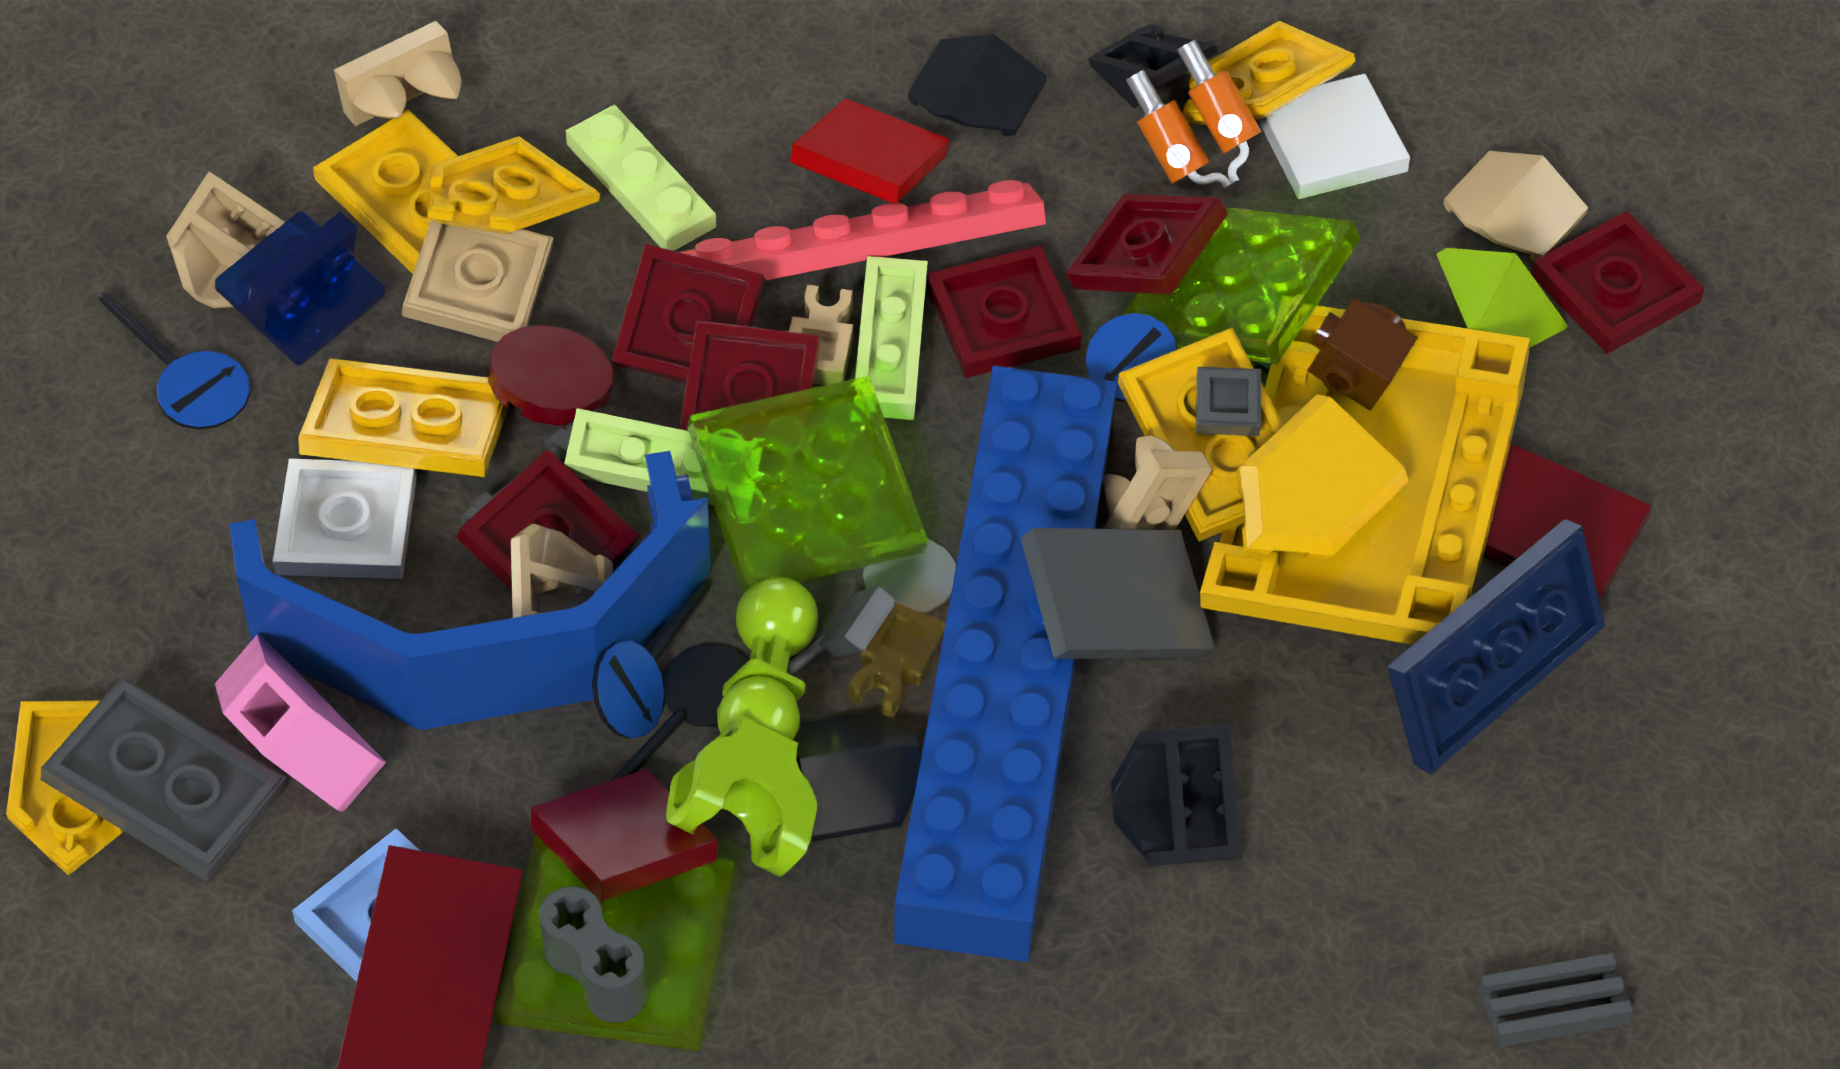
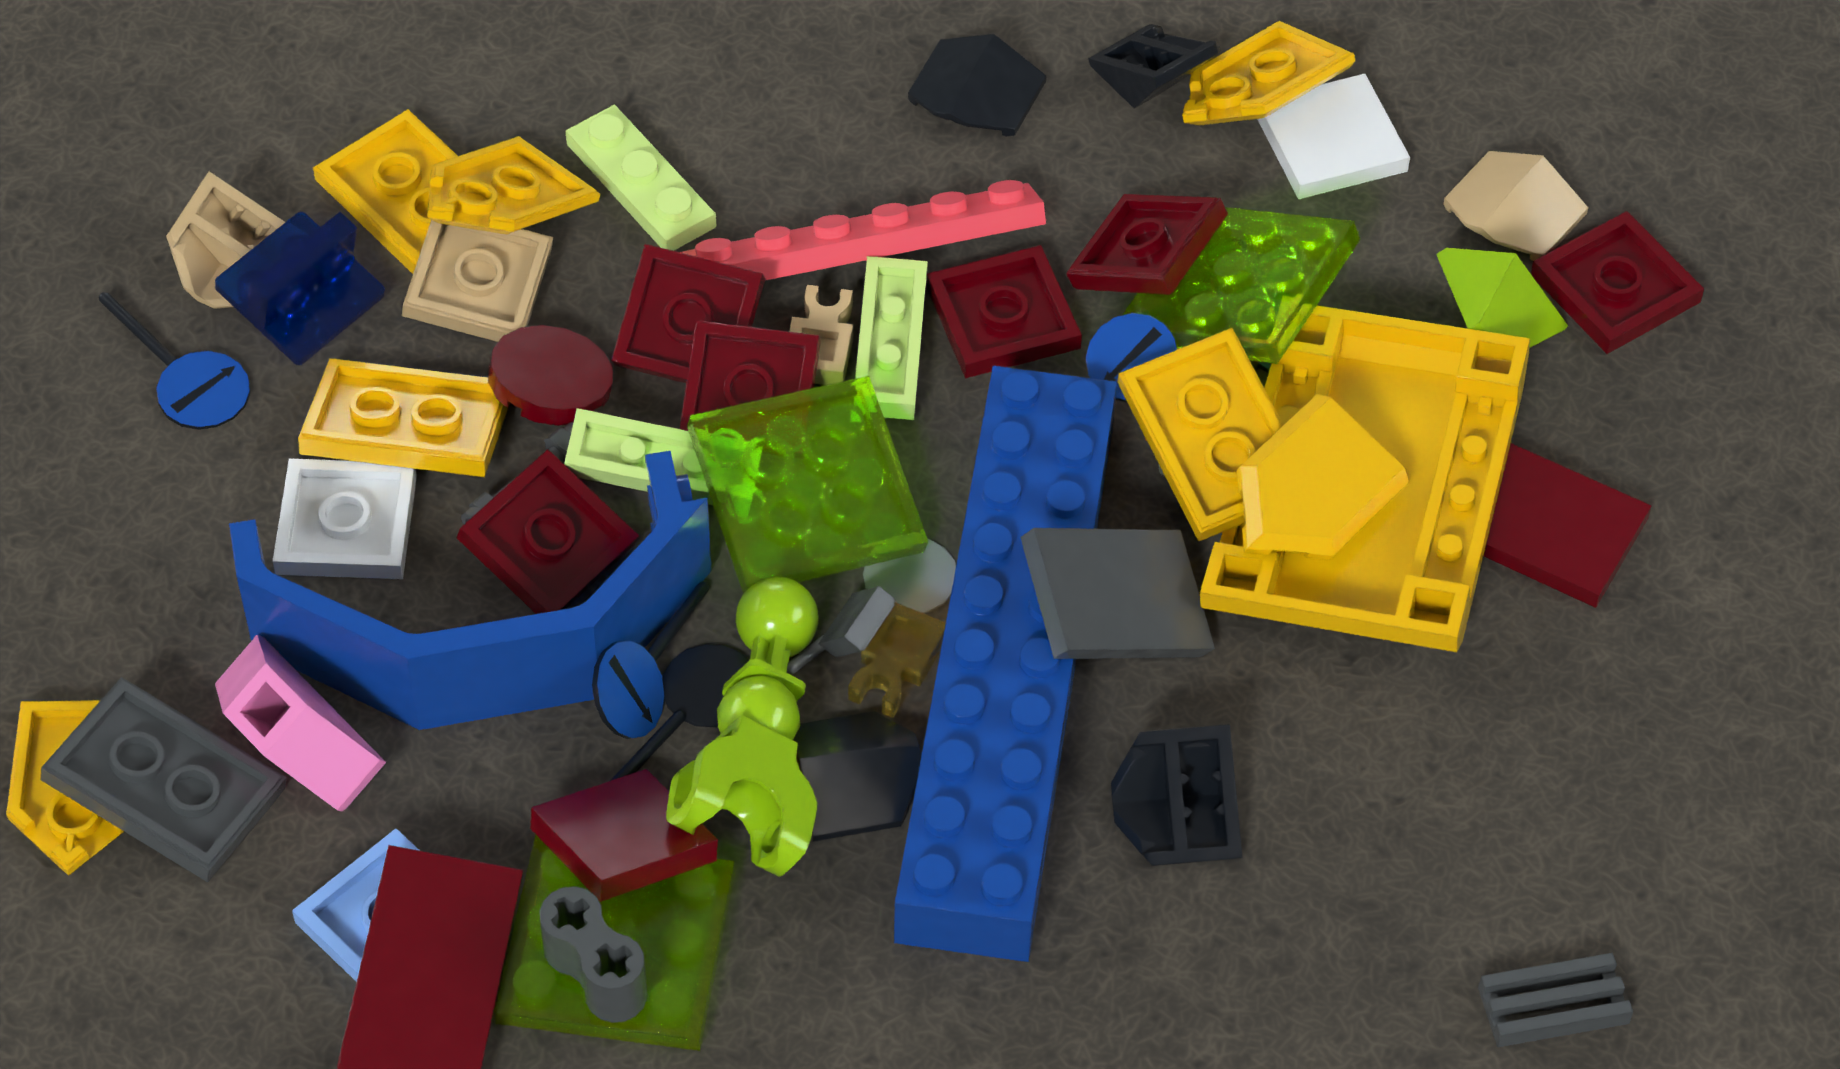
(398, 72): tan tile -> none
(552, 571): tan slope -> none
(869, 150): red tile -> none
(1159, 491): tan tile -> none
(1218, 105): orange piece -> none
(1228, 401): dark grey tile -> none
(1361, 351): reddish brown brick -> none
(1496, 646): dark blue tile -> none

